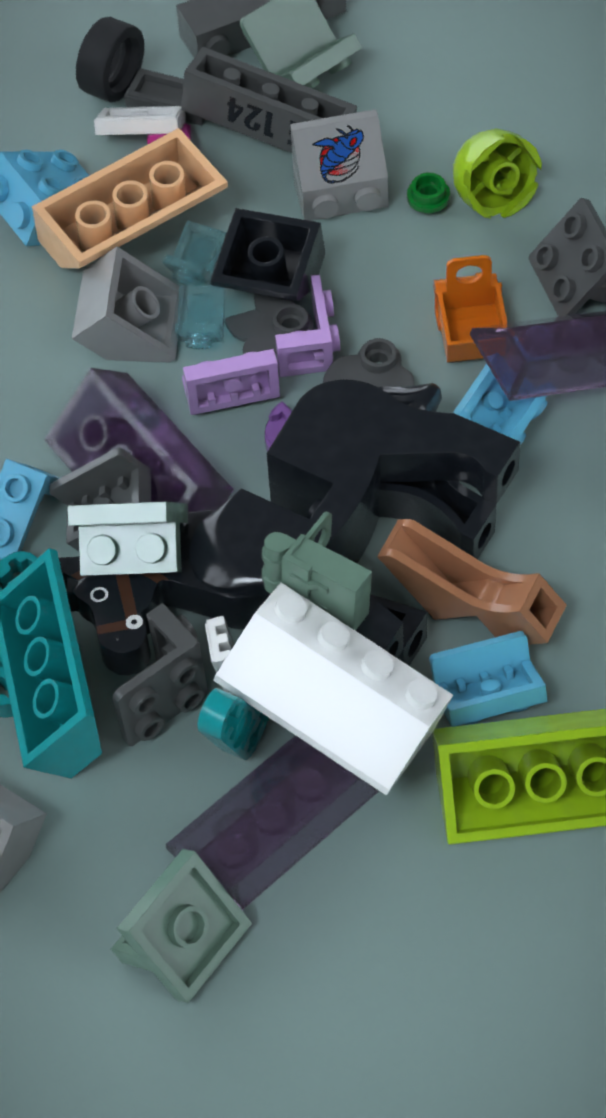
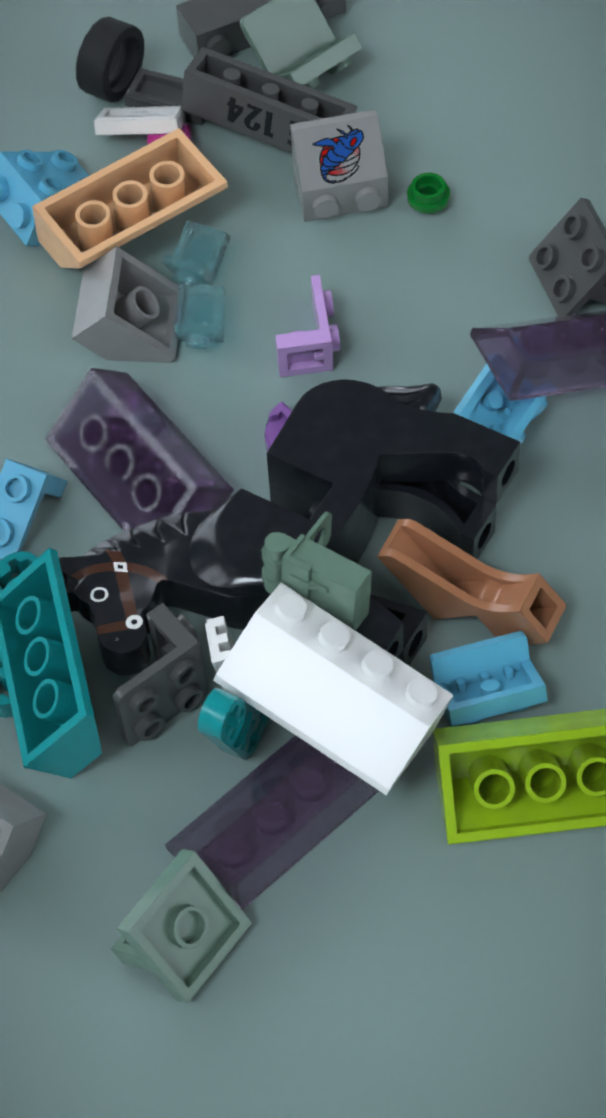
(106, 480): dark grey bracket -> none
(129, 537): bracket -> none
(231, 381): lavender bracket -> none
(269, 255): black slope -> none
(270, 318): dark grey plate -> none
(365, 369): dark grey plate -> none
(467, 304): orange piece -> none
(496, 172): lime cylinder -> none

